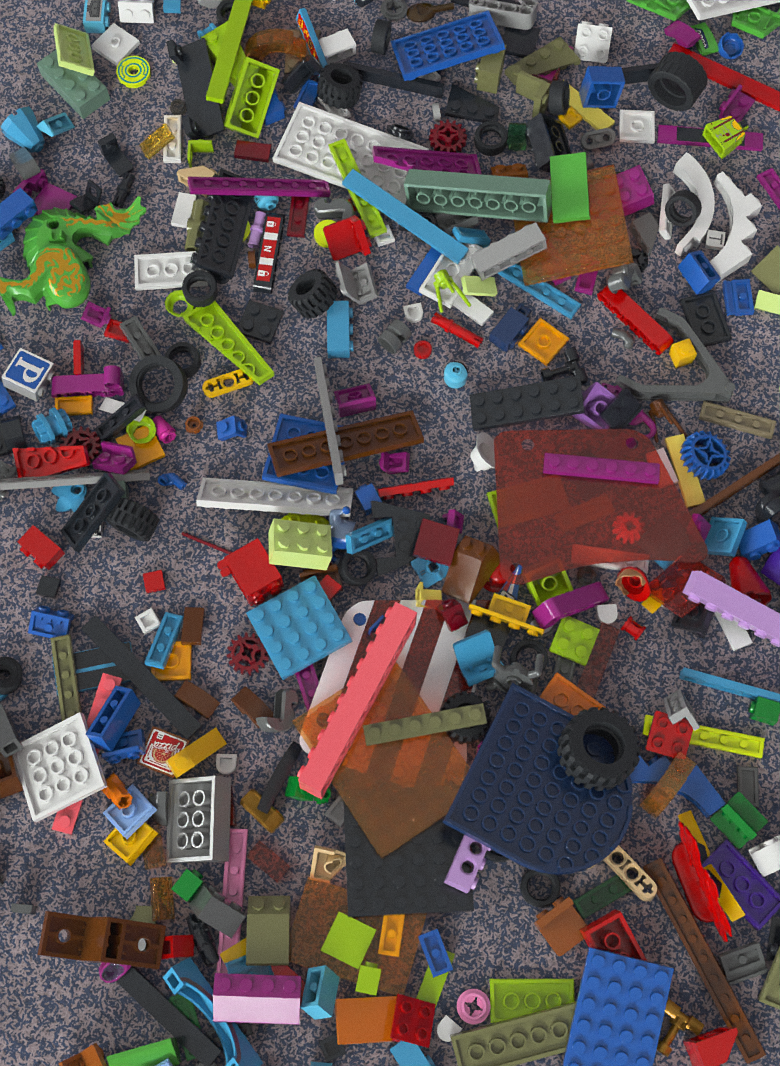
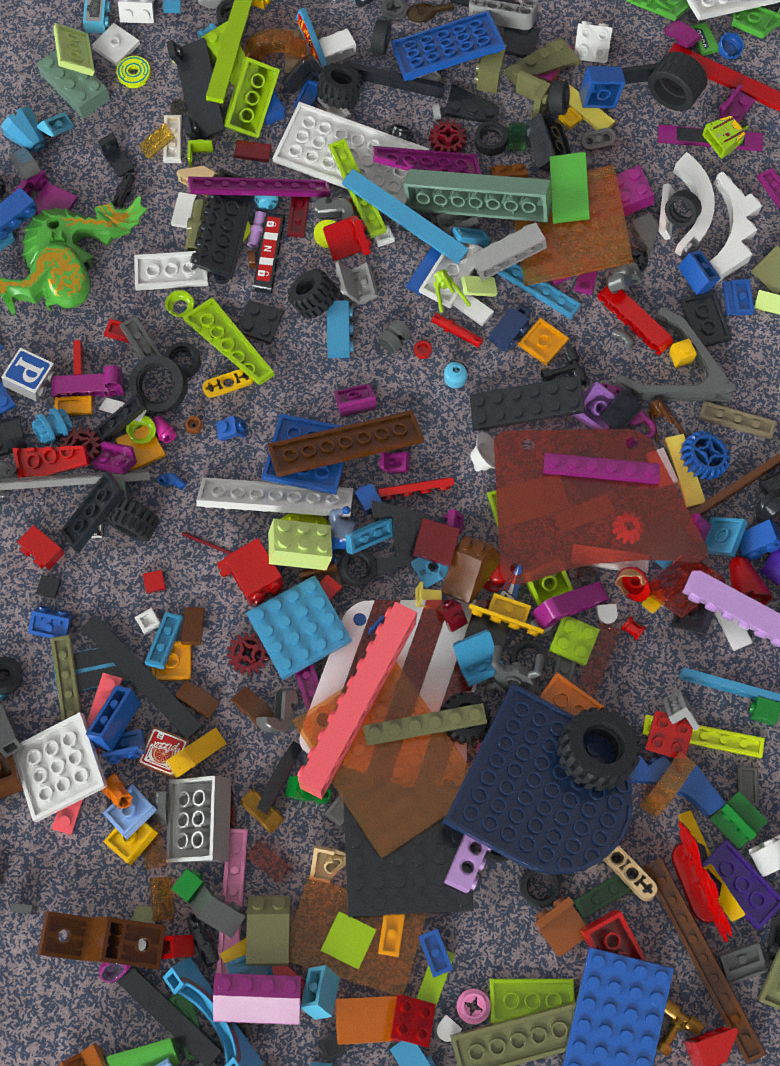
(68, 498): dark azure plate -> none
(88, 200): black bracket -> none
(96, 315): magenta bracket -> none
(193, 277): black tyre -> none
(226, 763): white tile -> none
(330, 424): light grey plate -> none
(368, 978): lime brick -> none
(413, 312): white tile -> none
(637, 126): white tile -> none
(715, 240): white tile -> none

